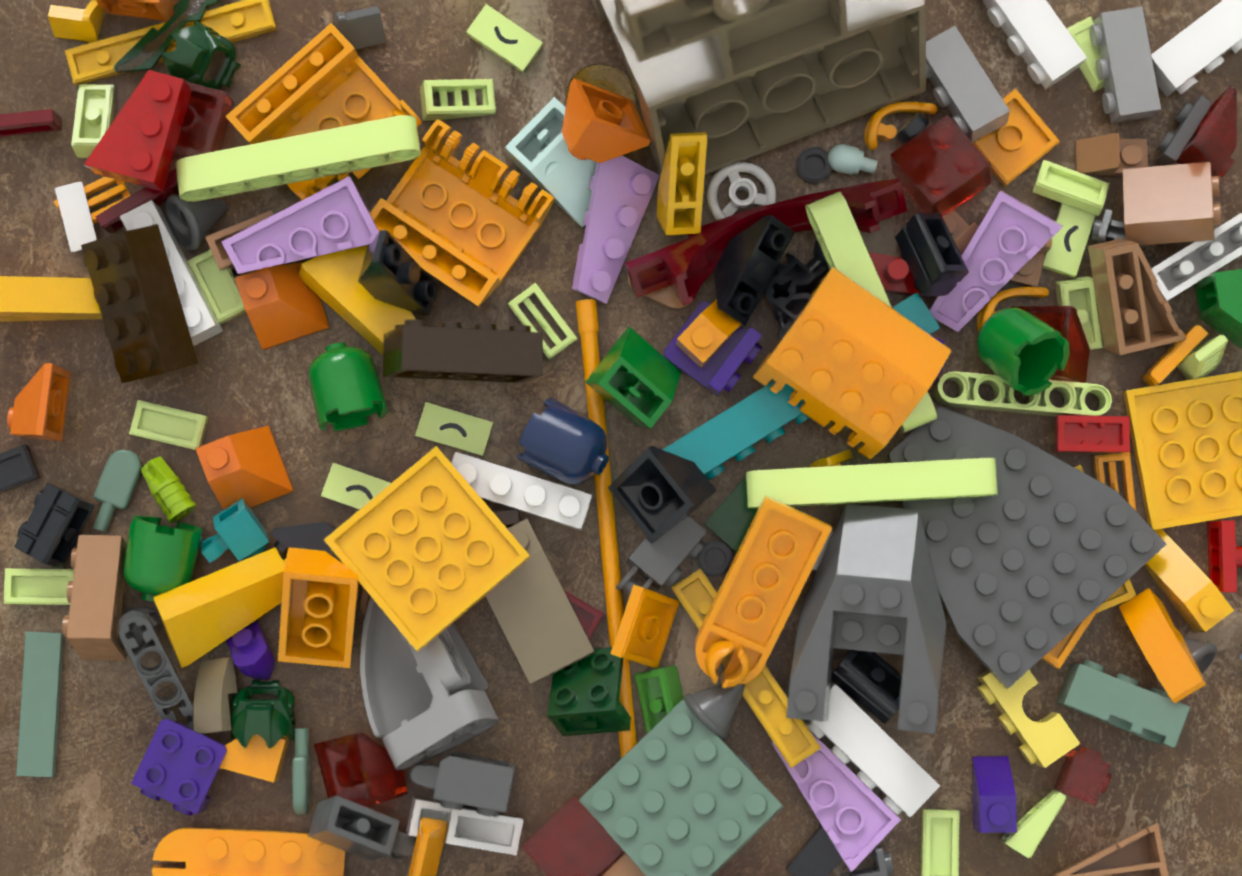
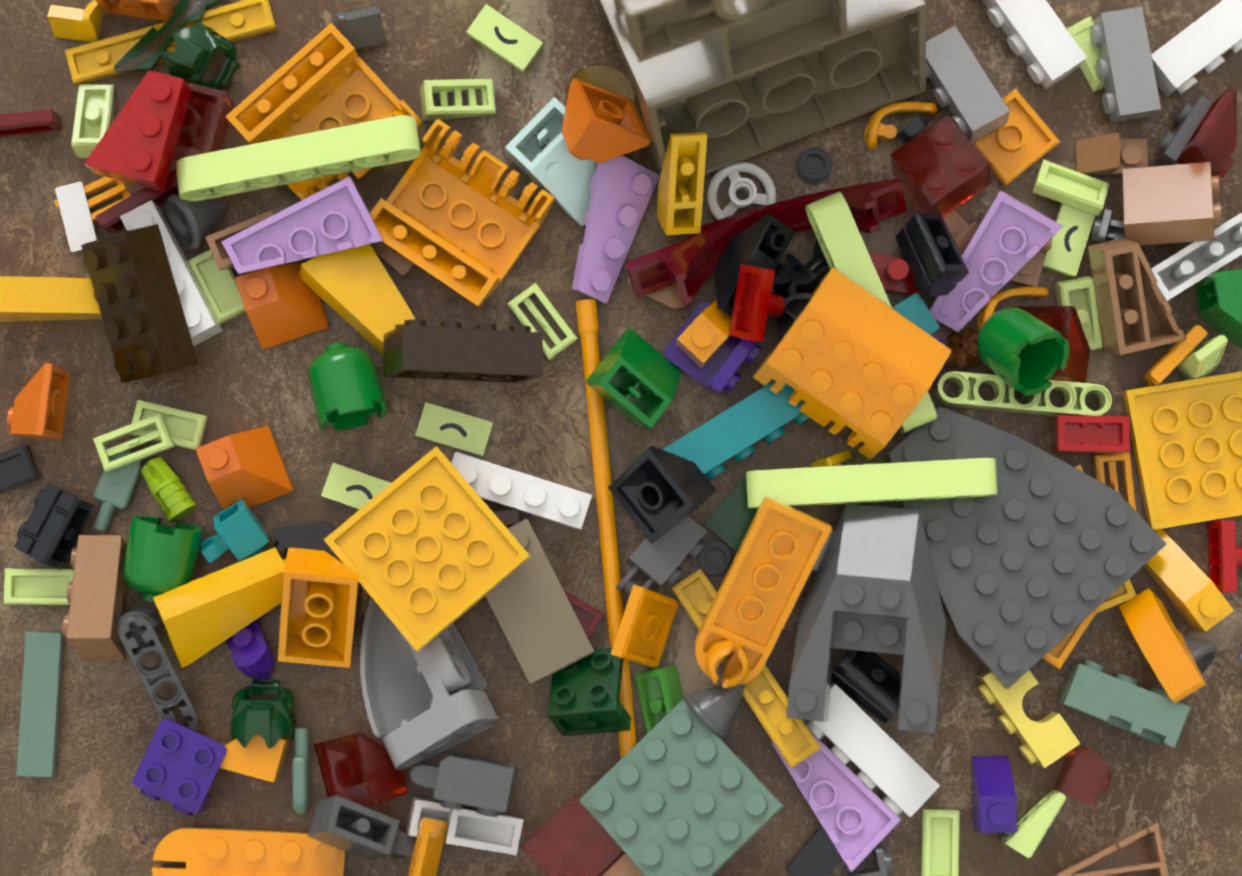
(162, 432): none -> yellowish green tile
(211, 703): dark tan slope -> none
(395, 276): black slope -> none
(564, 444): dark blue cylinder -> none
(754, 303): none -> red tile
(850, 160): light aqua cylinder -> none
(963, 348): none -> reddish brown plant

